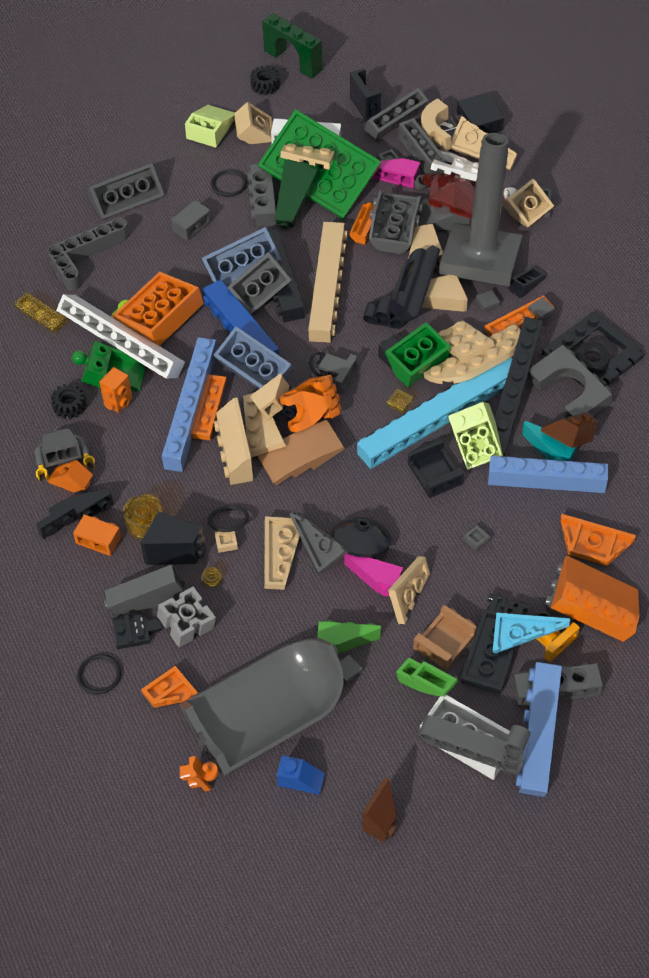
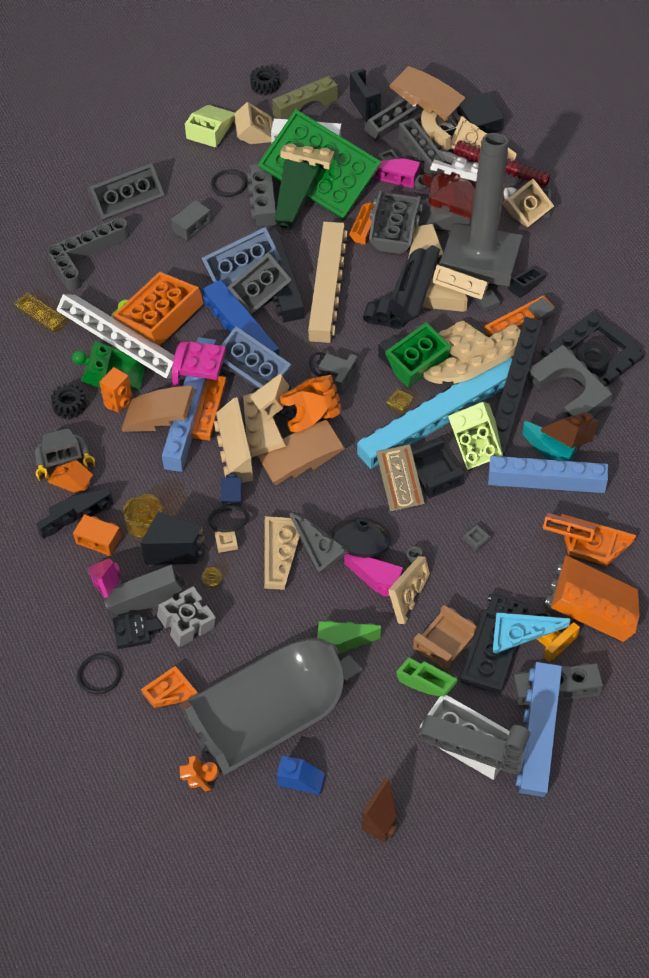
(105, 576): none -> dark pink slope
(158, 409): none -> medium nougat slope
(197, 361): none -> dark pink piece
(231, 489): none -> dark blue brick
(309, 48): dark green arch -> none
(322, 90): none -> olive arch
(400, 477): none -> dark tan sticker
(413, 552): none -> dark grey hinge
(427, 92): none -> medium nougat slope
(460, 282): none -> tan plate
(512, 167): none -> dark red piece
(570, 524): none -> orange piece

